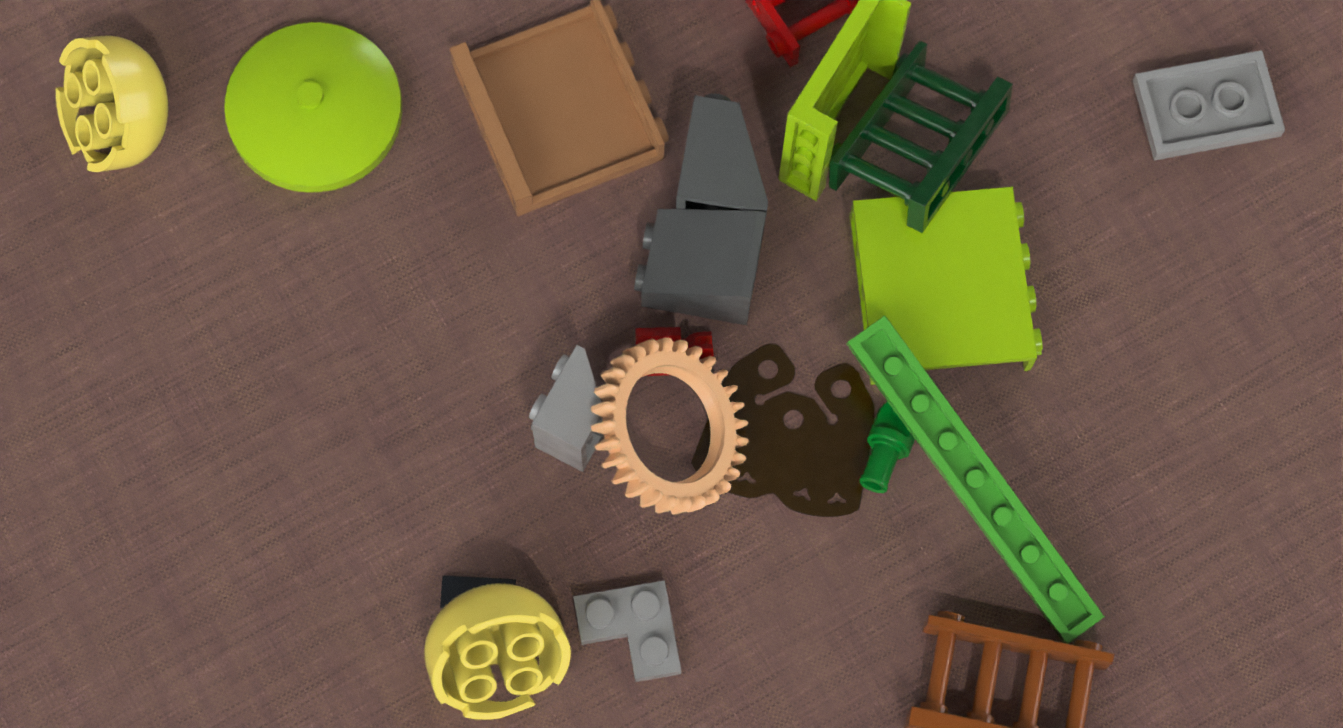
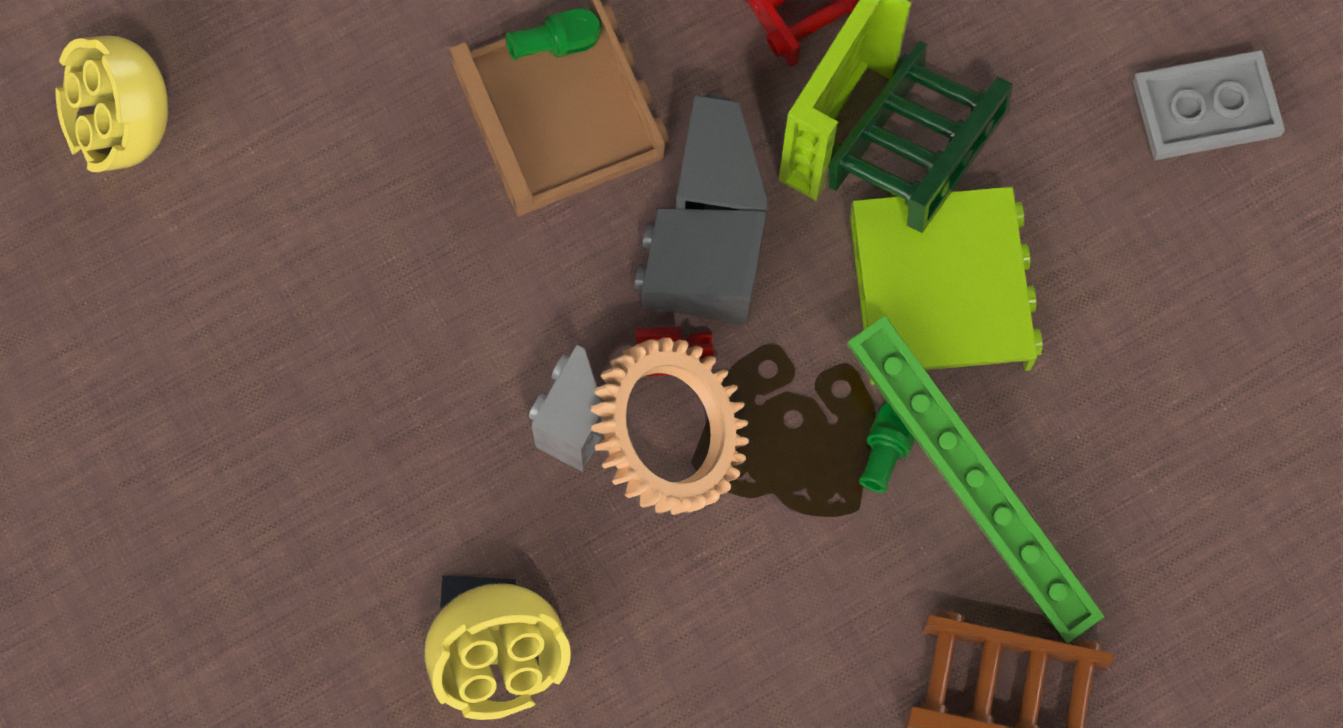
(313, 107): lime dish -> none
(559, 34): none -> green arm
(642, 617): light grey plate -> none

